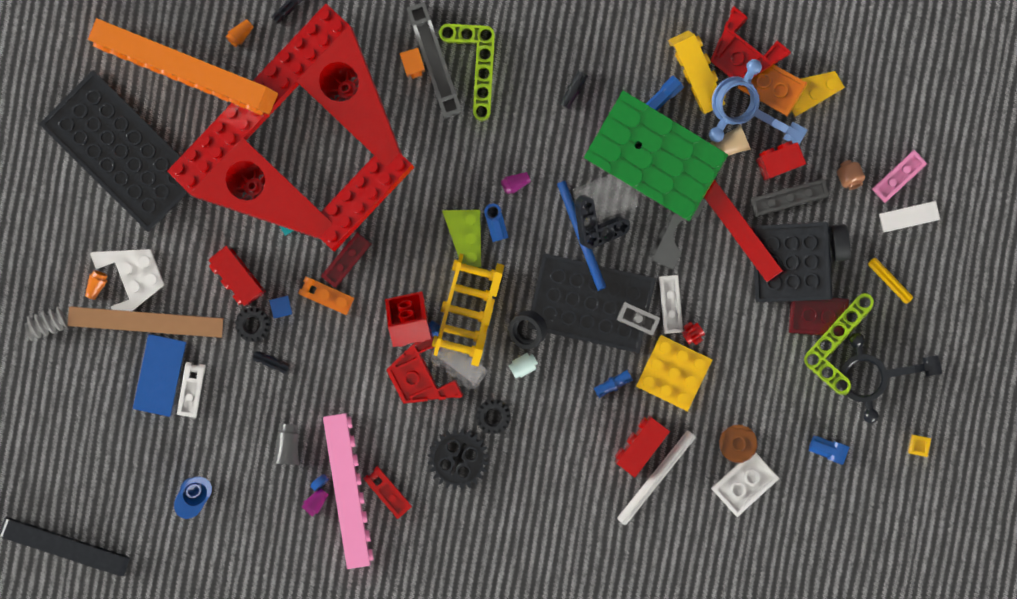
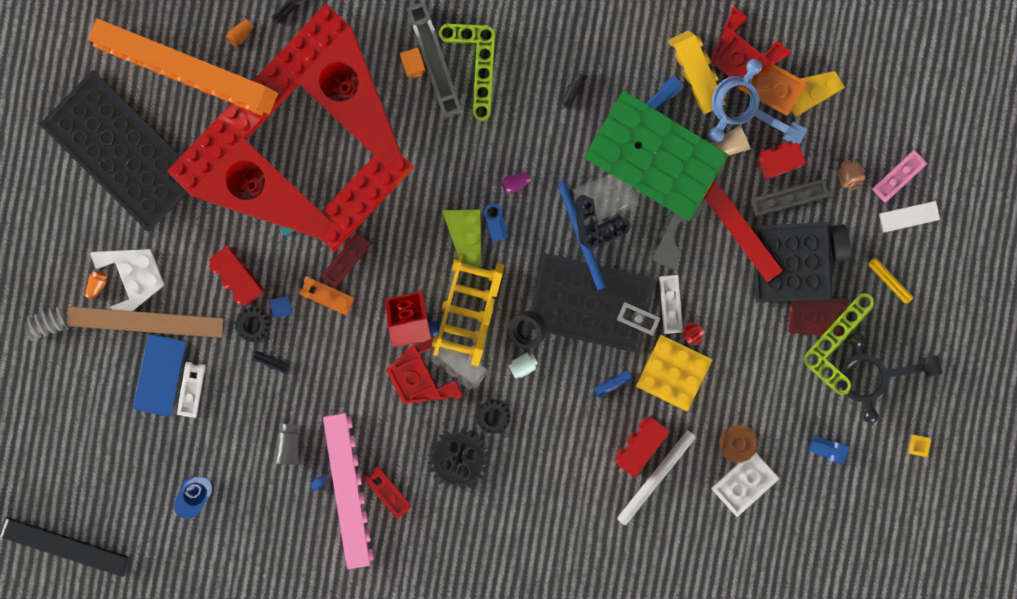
(314, 503): magenta cone -> none

